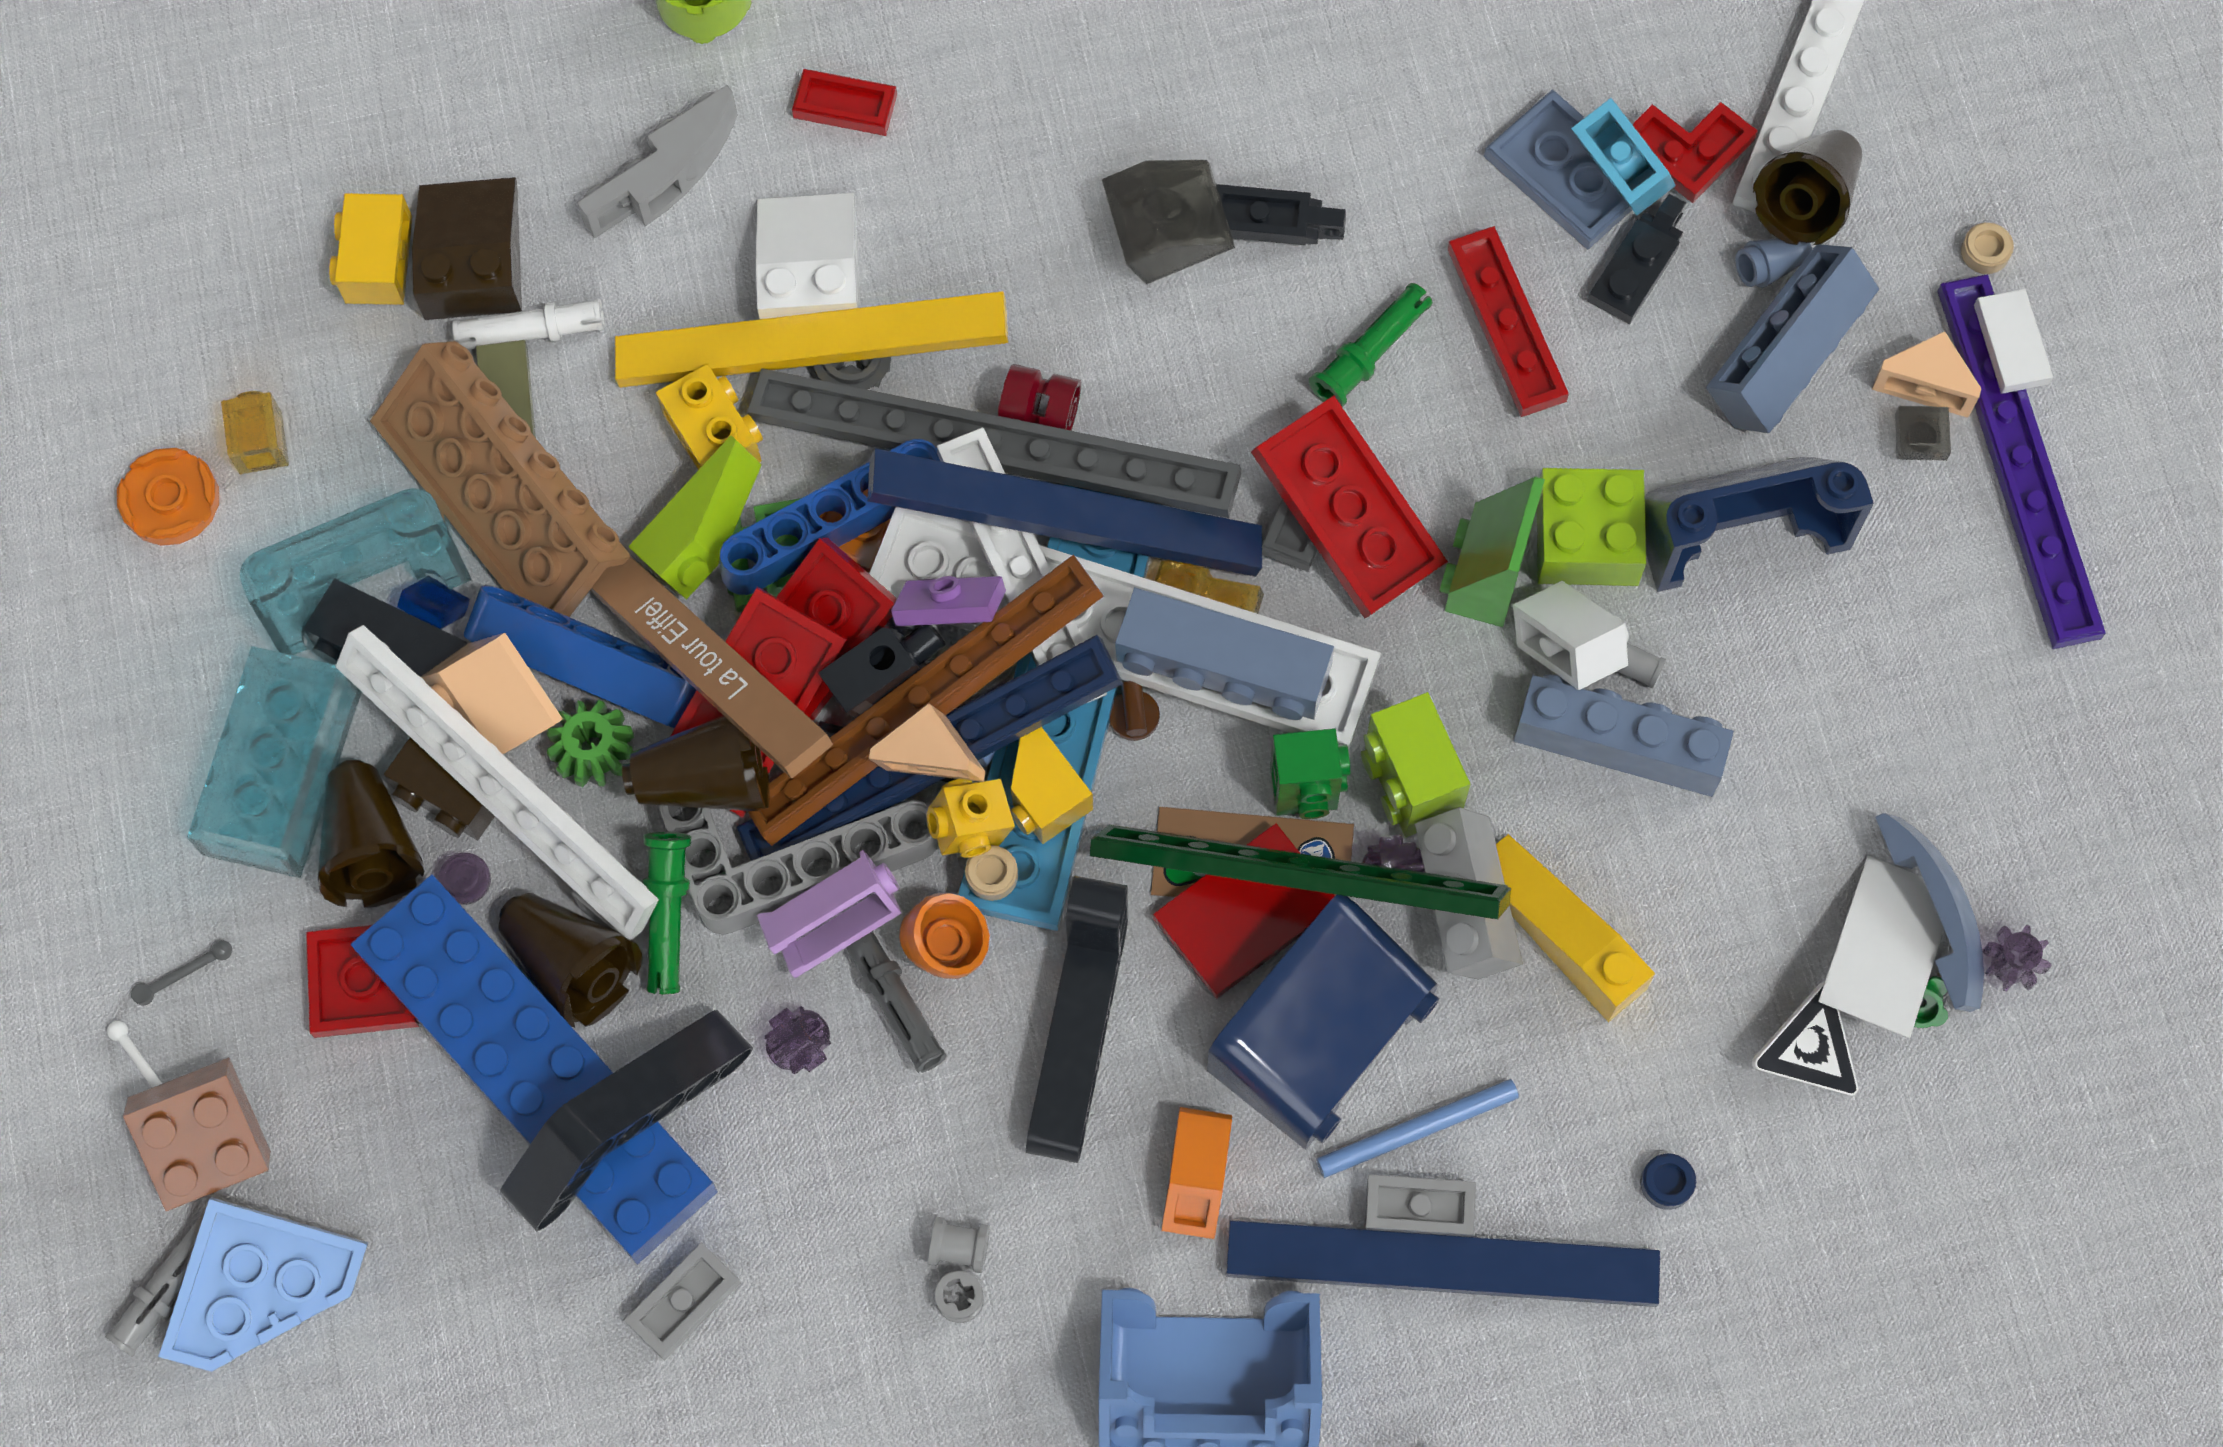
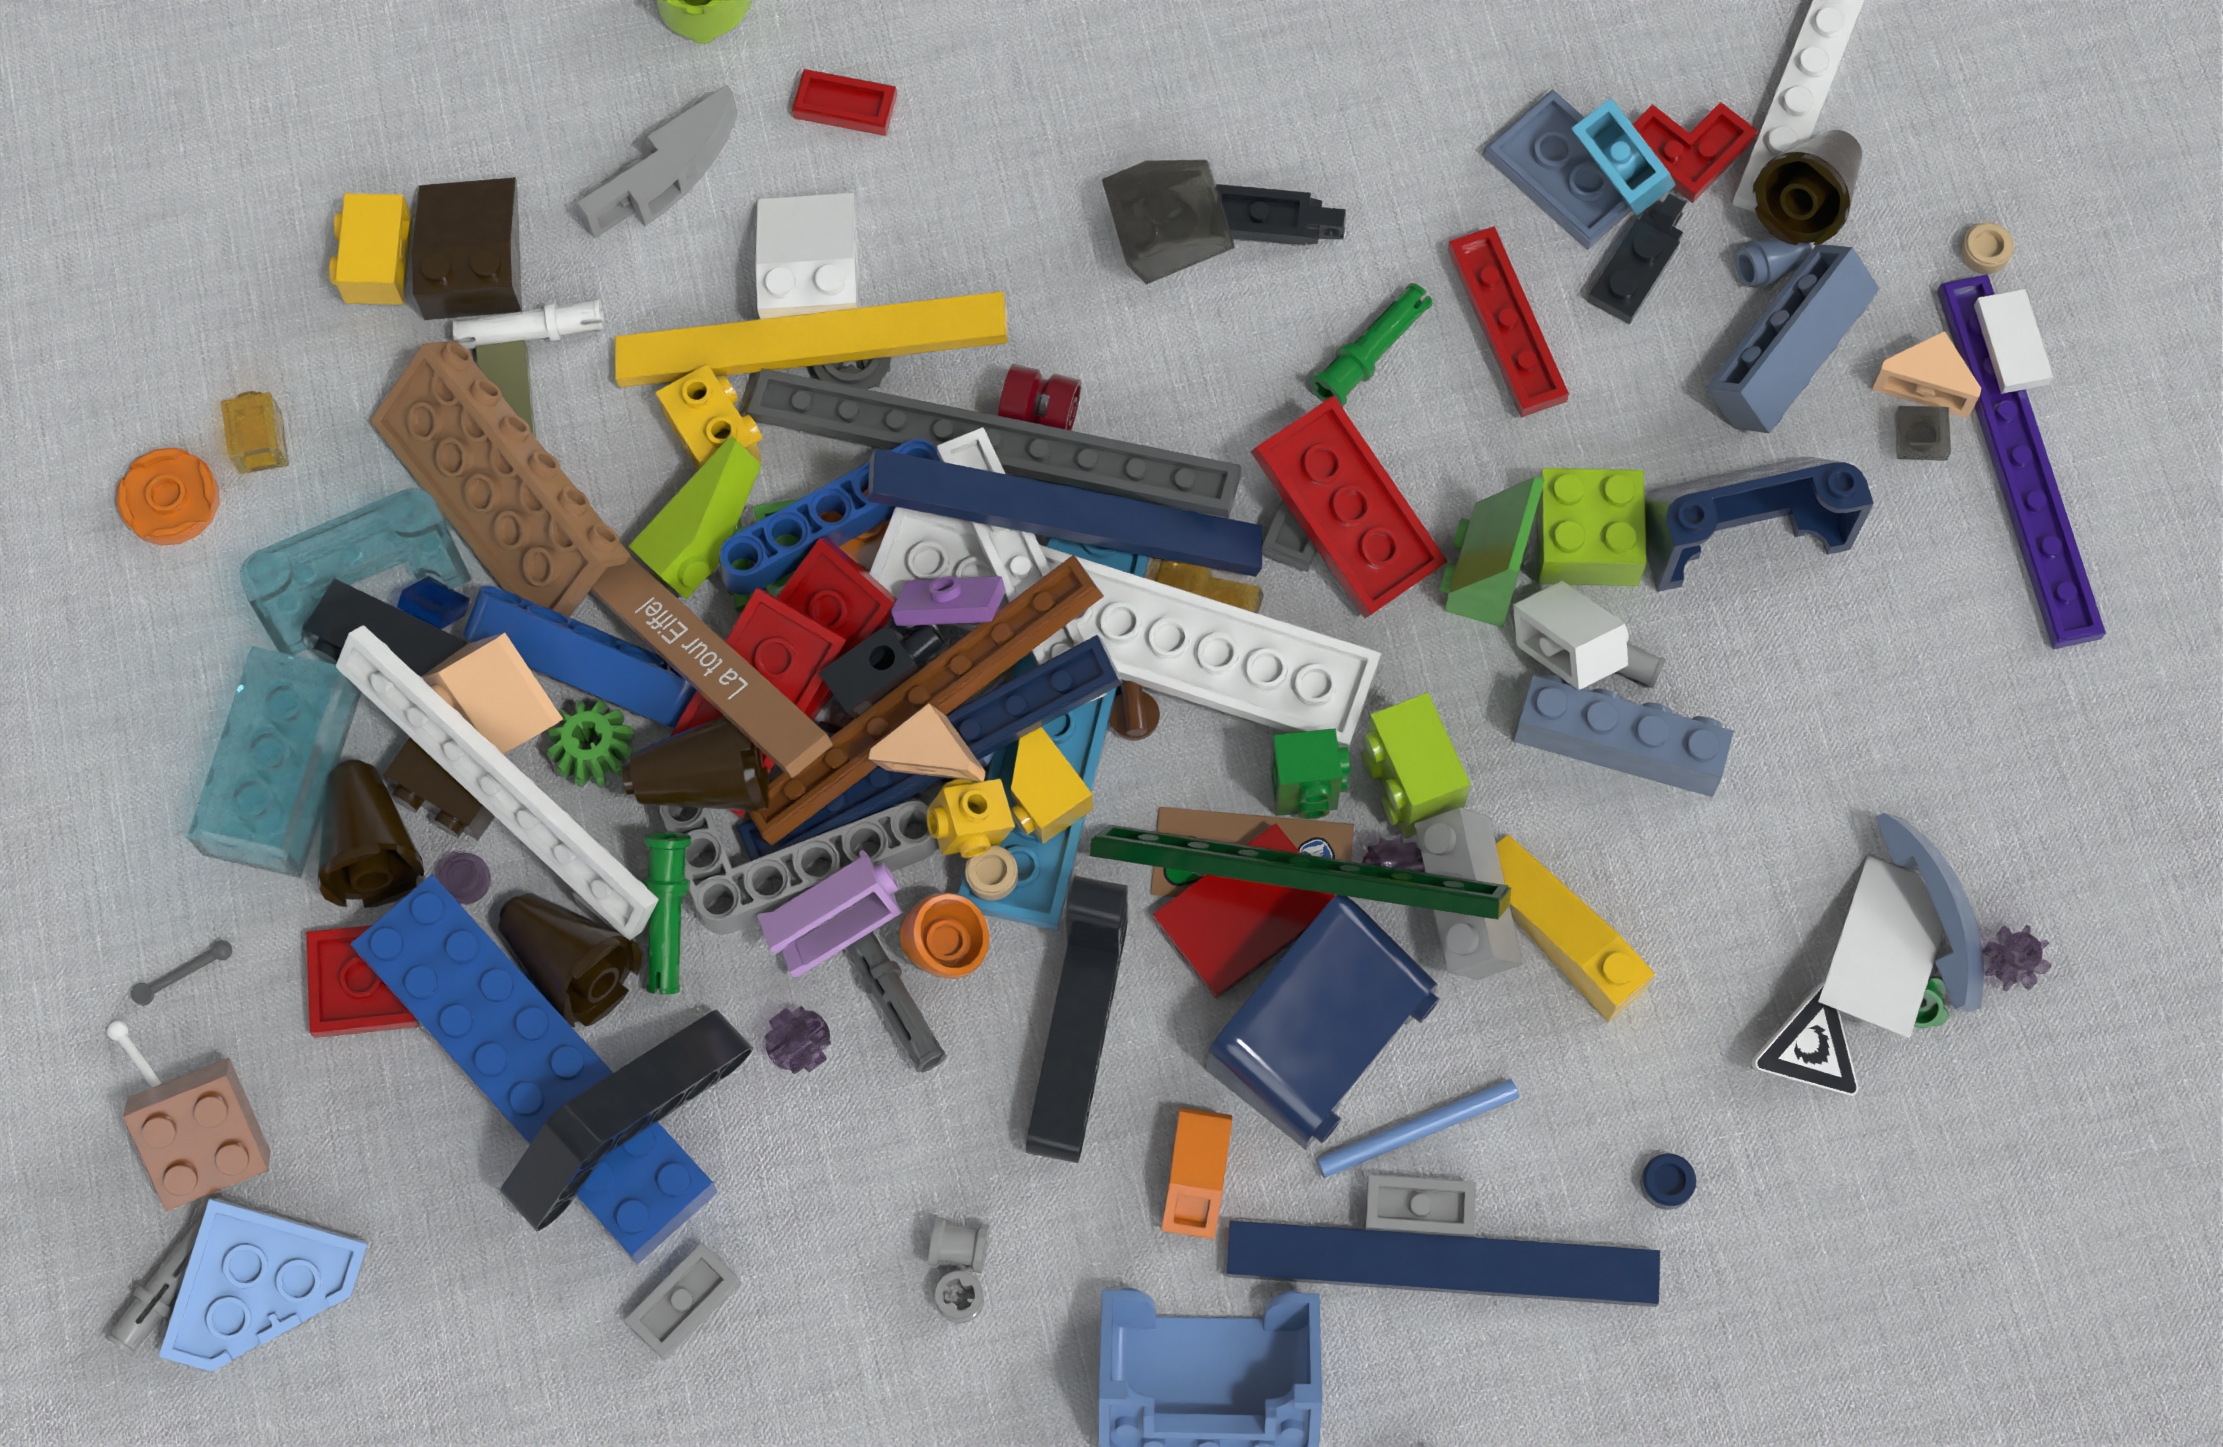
(1223, 654): sand blue brick -> none

